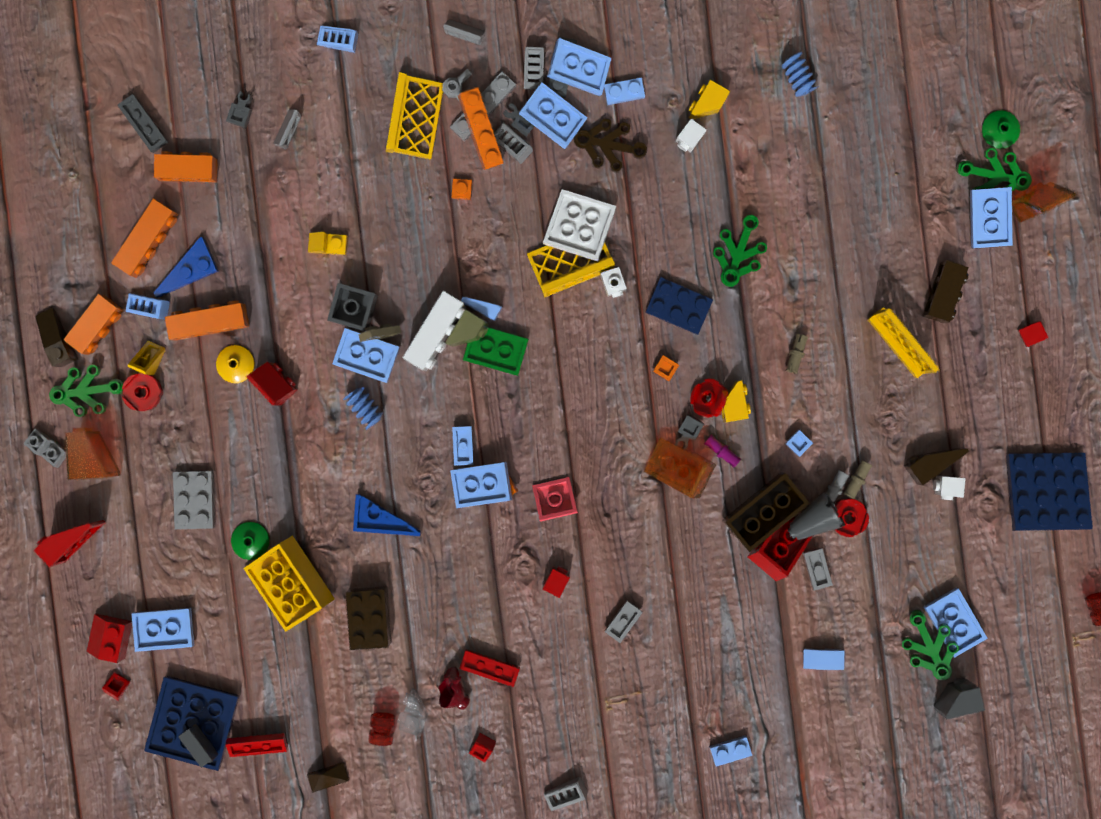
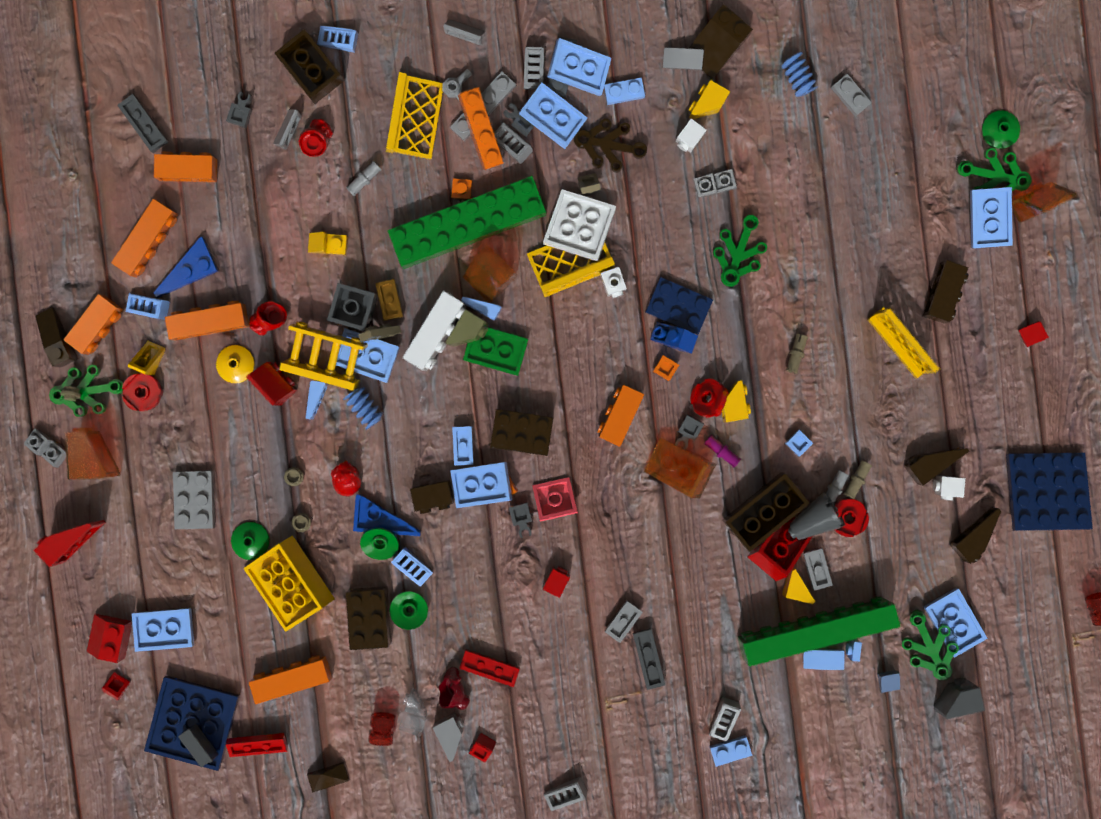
(71, 393): none -> dark tan plate
(268, 317): none -> red hair
(290, 680): none -> orange brick
(294, 476): none -> dark tan plate
(301, 522): none -> dark tan plate
(309, 66): none -> dark brown brick
(311, 370): none -> yellow fence
(315, 139): none -> red hair
(315, 396): none -> light blue slope
(345, 479): none -> red hair
(363, 178): none -> light grey pin
(377, 549): none -> green dish
(389, 300): none -> pearl gold plate
(402, 567): none -> light blue slope
(402, 617): none -> green dish
(432, 496): none -> dark brown brick
(449, 733): none -> light grey slope
(467, 222): none -> green brick
(489, 274): none -> clear orange slope
(521, 432): none -> dark brown brick
(521, 516): none -> dark grey plate
(588, 183): none -> dark tan plate
(620, 415): none -> orange brick
(649, 659): none -> dark grey plate
(674, 337): none -> blue slope
(683, 58): none -> light grey slope
(715, 183): none -> light grey slope
(721, 40): none -> dark brown slope
(729, 708): none -> light grey slope
(796, 589): none -> yellow slope
(818, 631): none -> green brick
(851, 95): none -> light grey plate
(853, 650): none -> light blue plate
(889, 681): none -> sand blue slope
(975, 538): none -> dark brown slope

